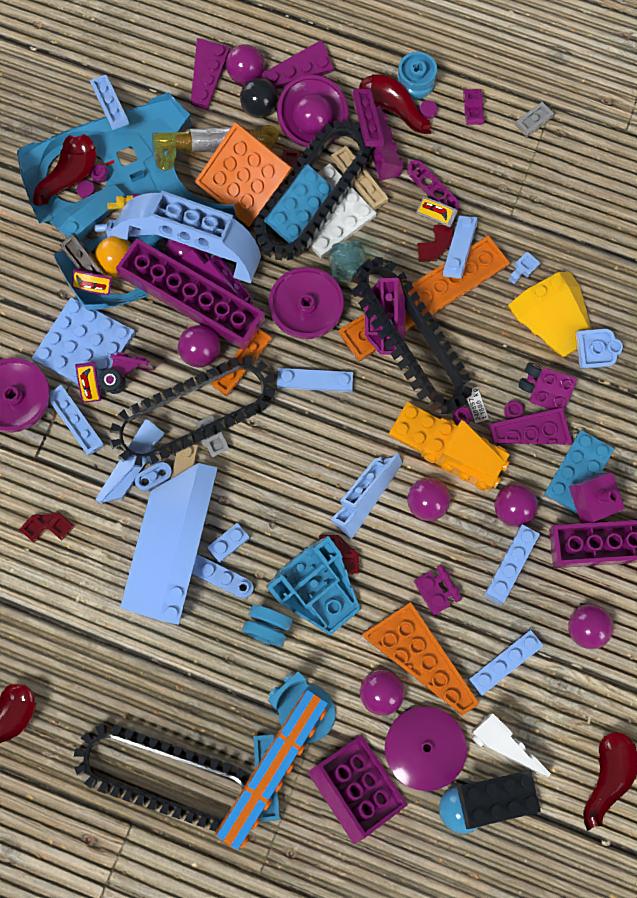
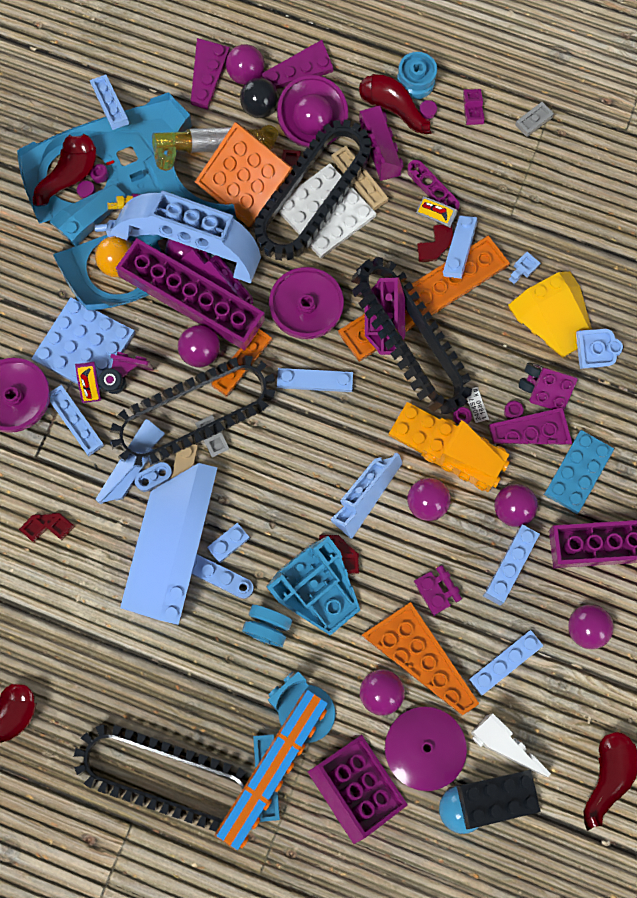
(81, 255): plate -> none
(91, 282): slope -> none
(298, 204): dark azure plate -> none
(346, 259): clear light blue brick -> none
(368, 117): magenta plate -> none
(596, 497): magenta brick -> none

